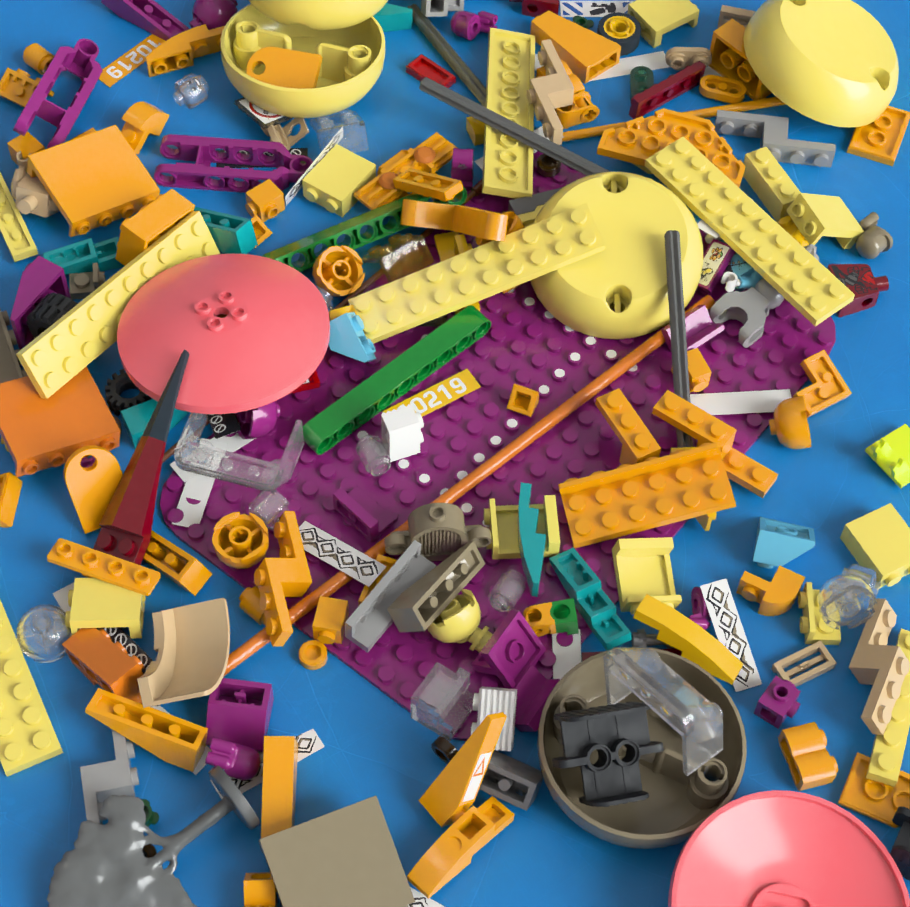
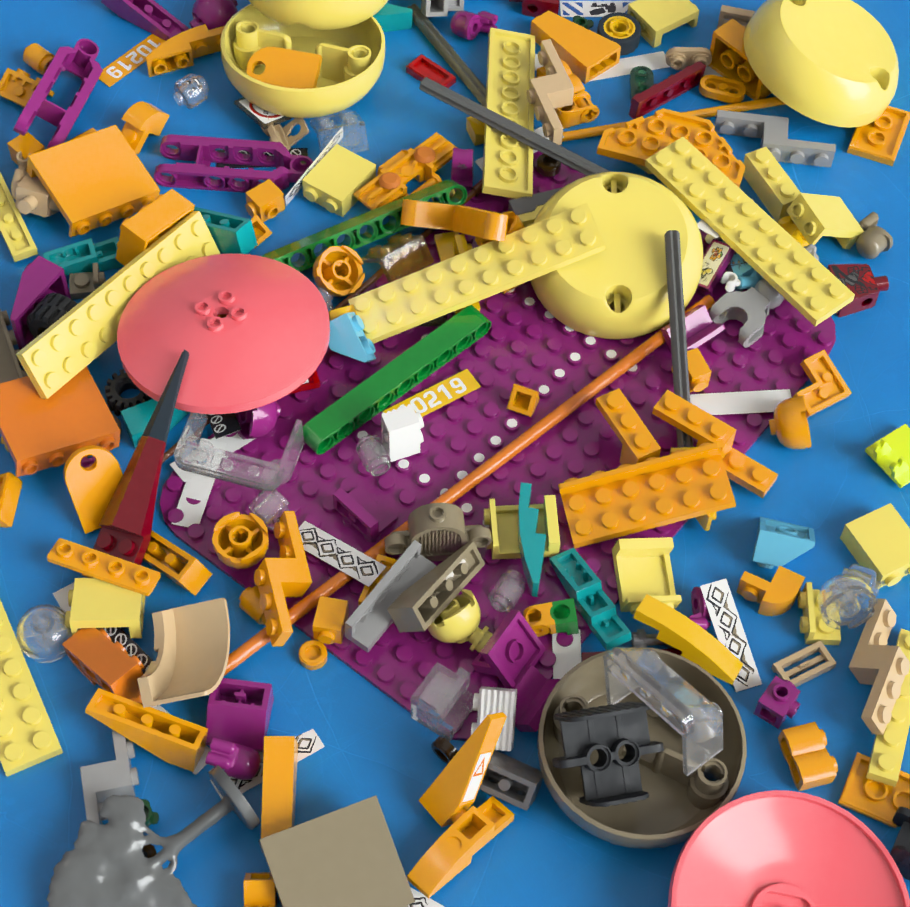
(428, 184): light orange plate -> none

